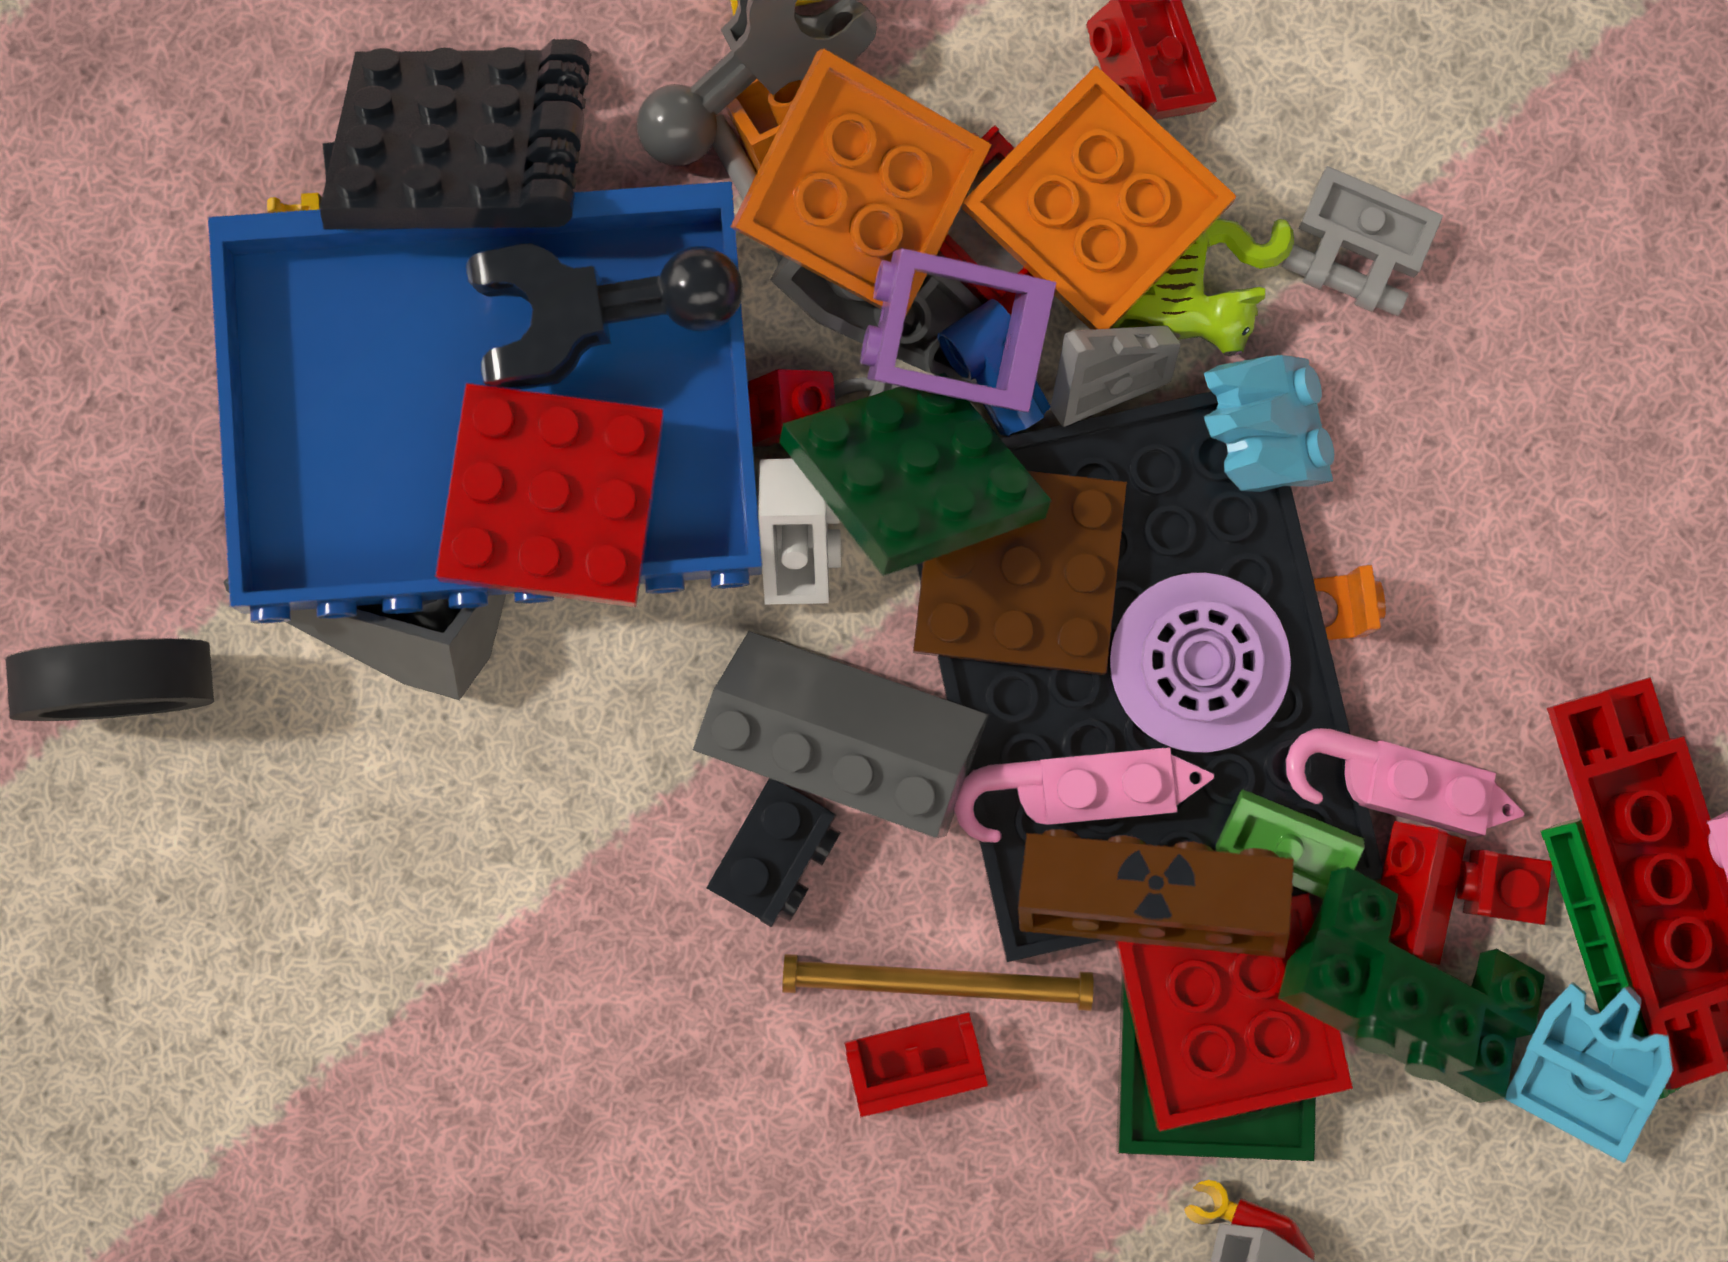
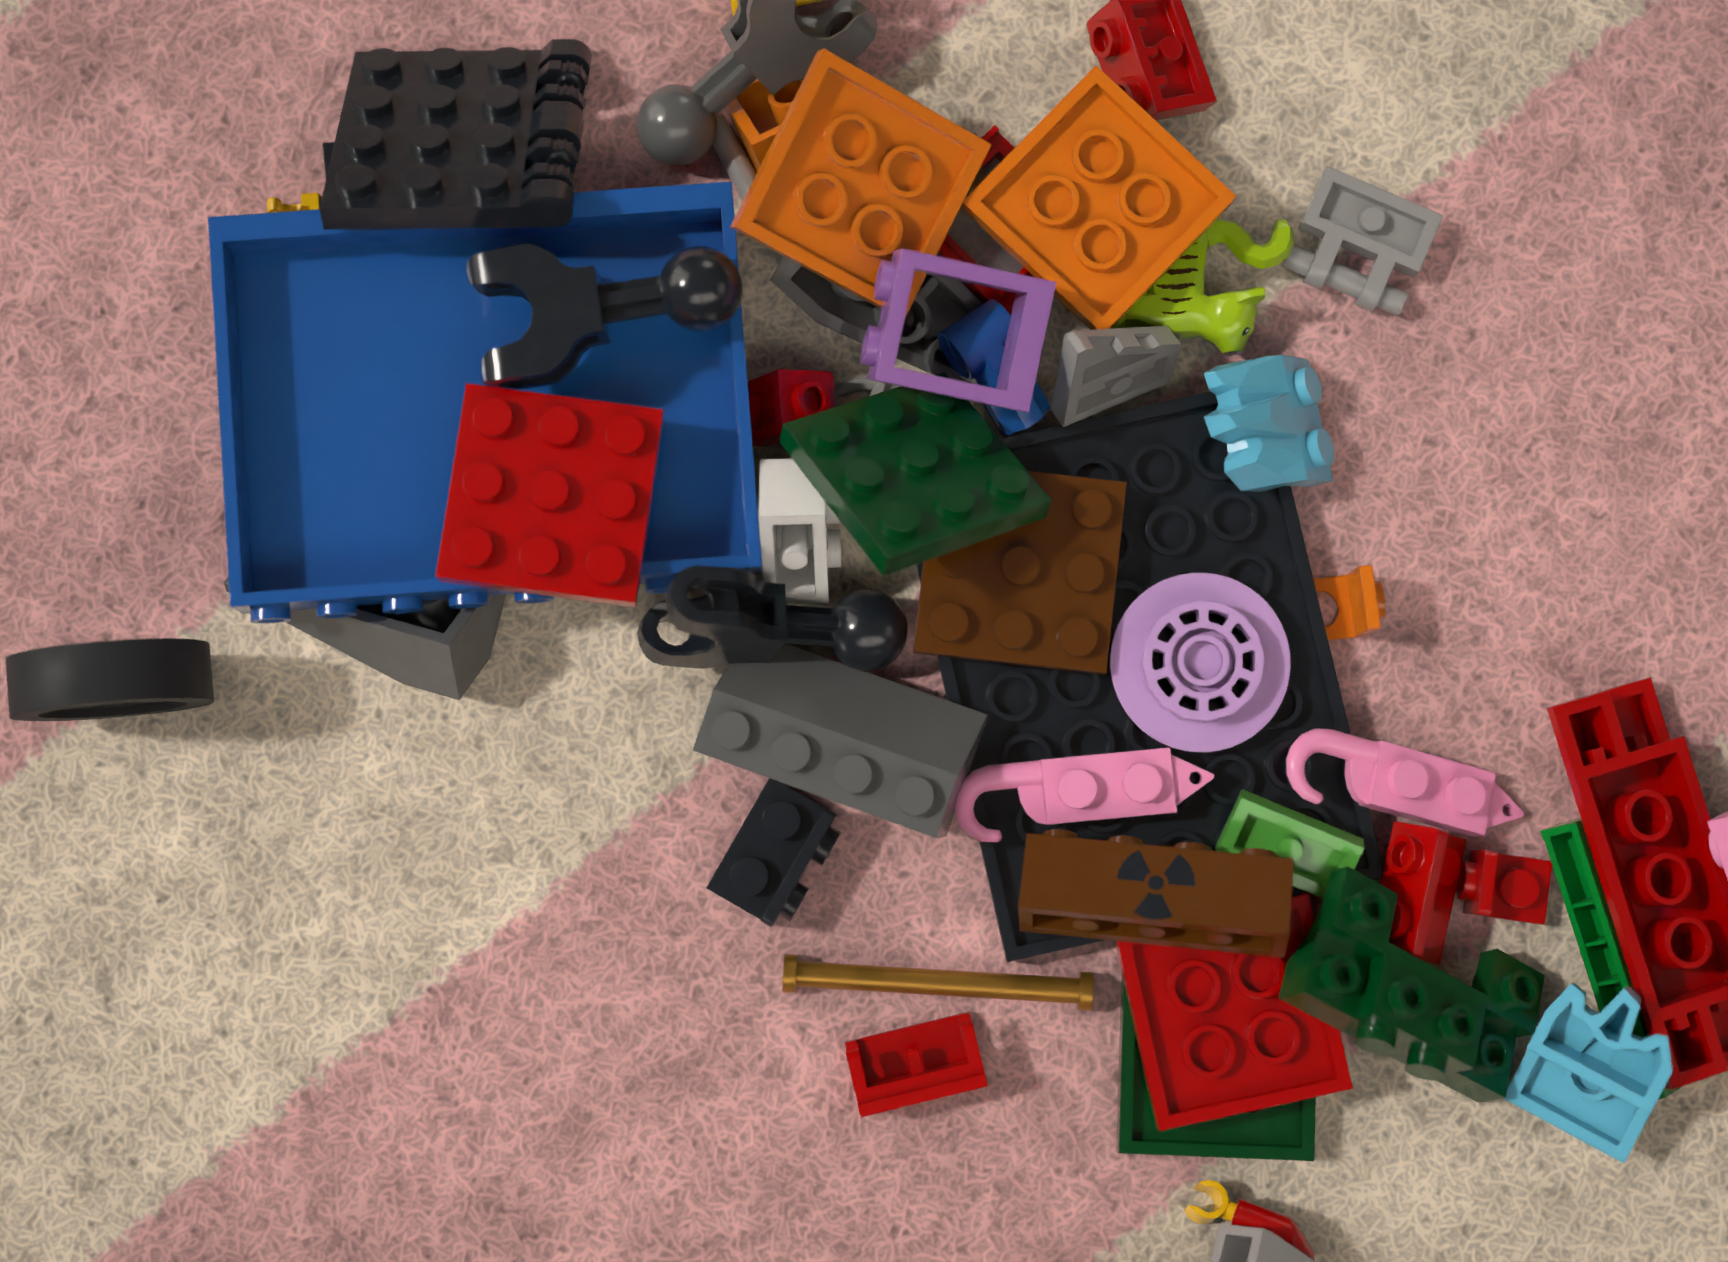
(751, 622): none -> black piece

